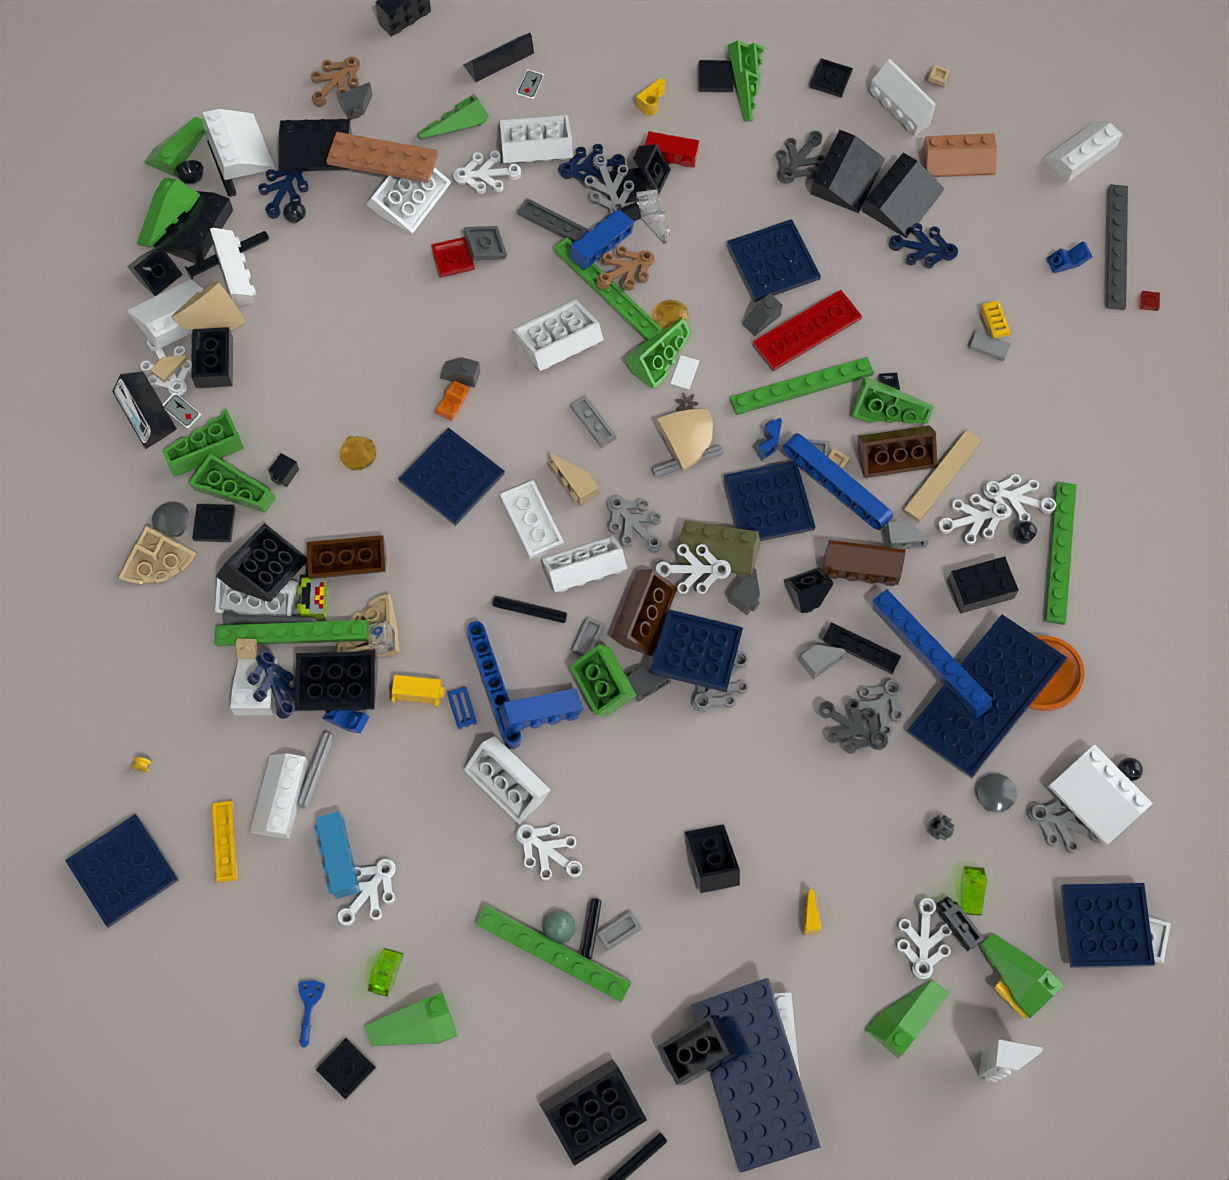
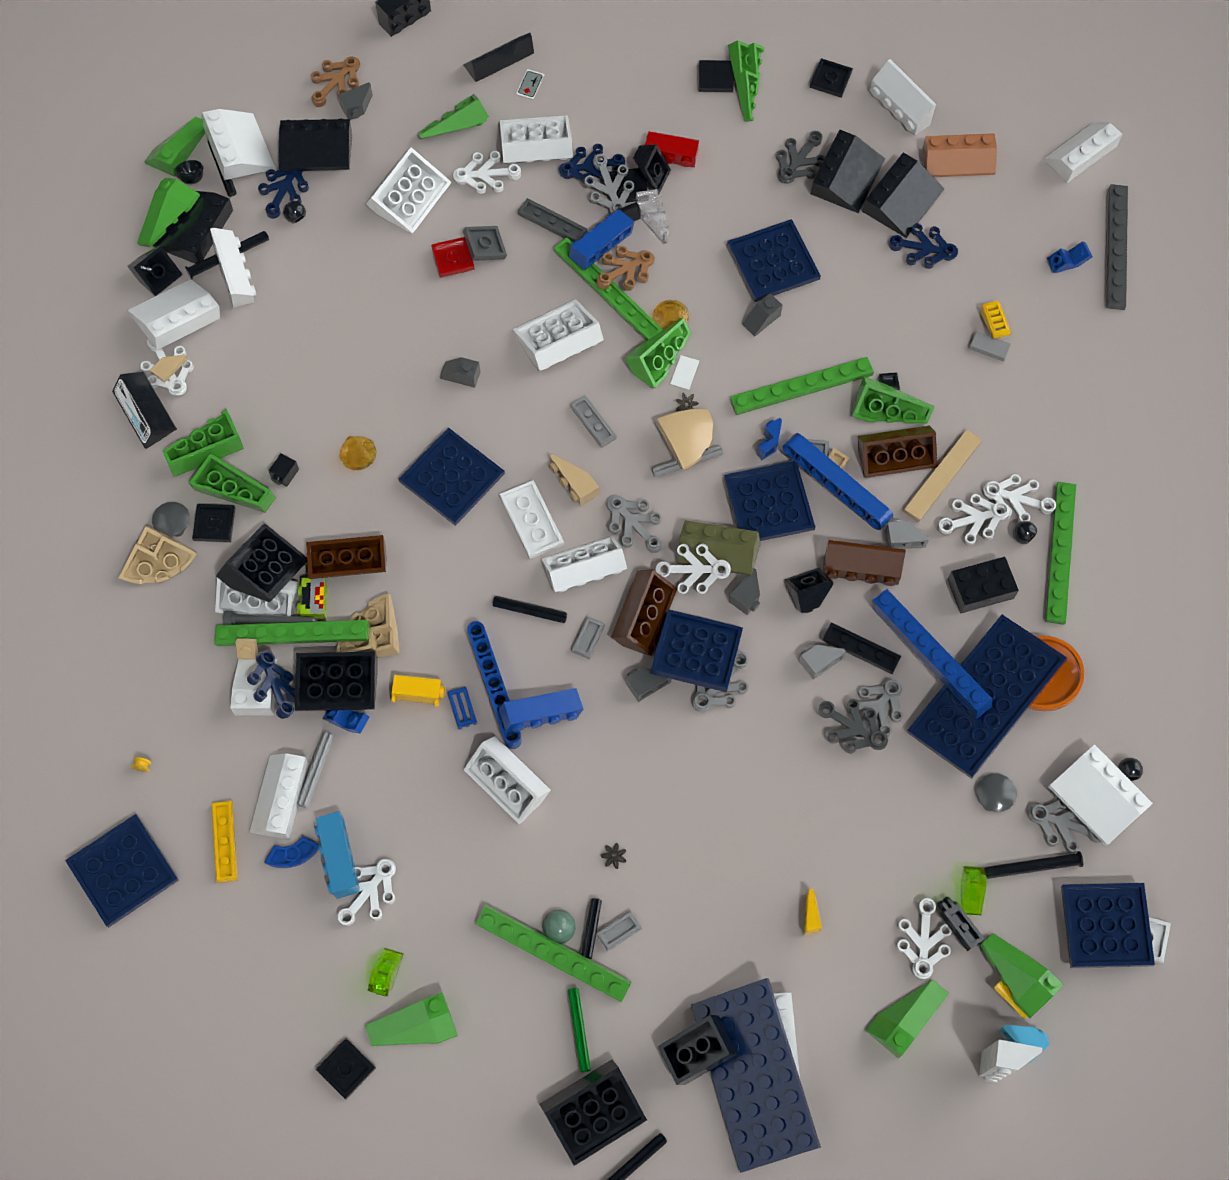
(181, 410): sticker -> none
(209, 310): tan brick -> none
(212, 357): black brick -> none
(292, 855): none -> blue tile
(309, 1004): blue piece -> none
(381, 637): clear brick -> none
(382, 157): nougat plate -> none
(453, 400): orange slope -> none
(547, 849): white plant -> none
(579, 1030): none -> green axle
(602, 680): bright green brick -> none
(614, 859): none -> clear smoke plant
(648, 99): yellow plate -> none
(713, 858): black slope -> none
(807, 330): red plate -> none
(939, 75): tan plate -> none
(941, 827): dark grey gear -> none
(1025, 1035): none -> medium azure slope
(1034, 865): none -> black axle
(1150, 300): clear red tile -> none

